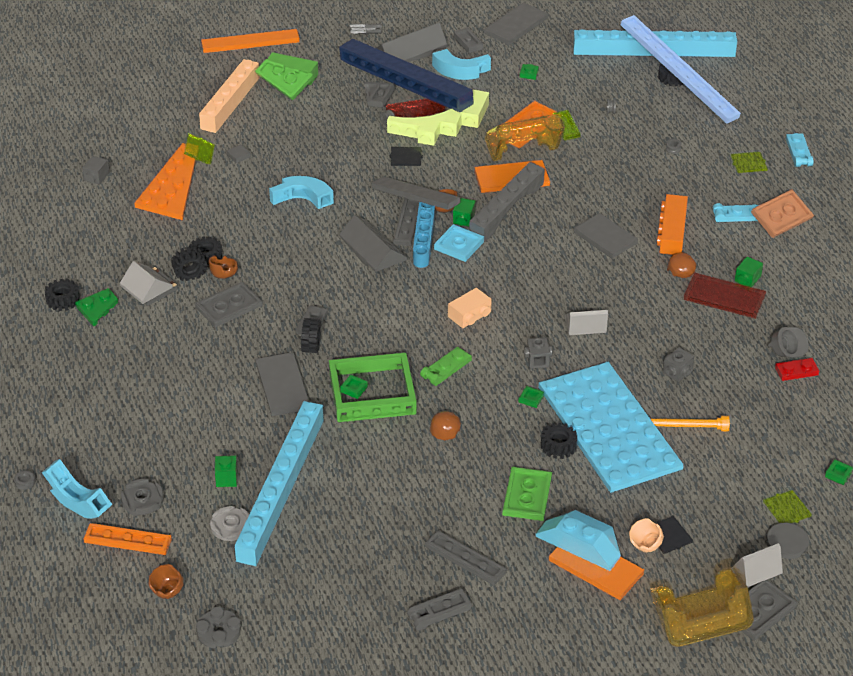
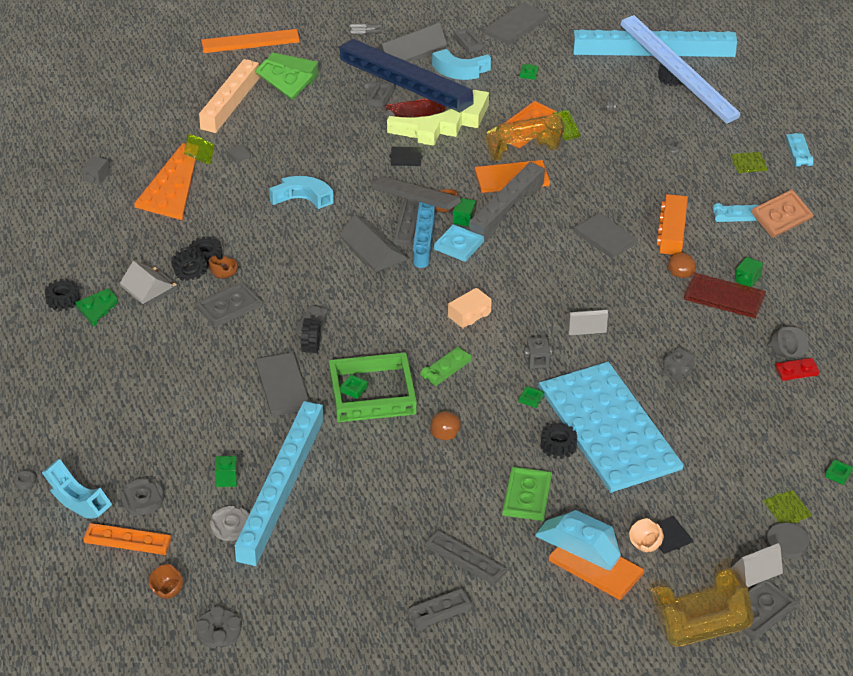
(721, 423): light orange piece -> none

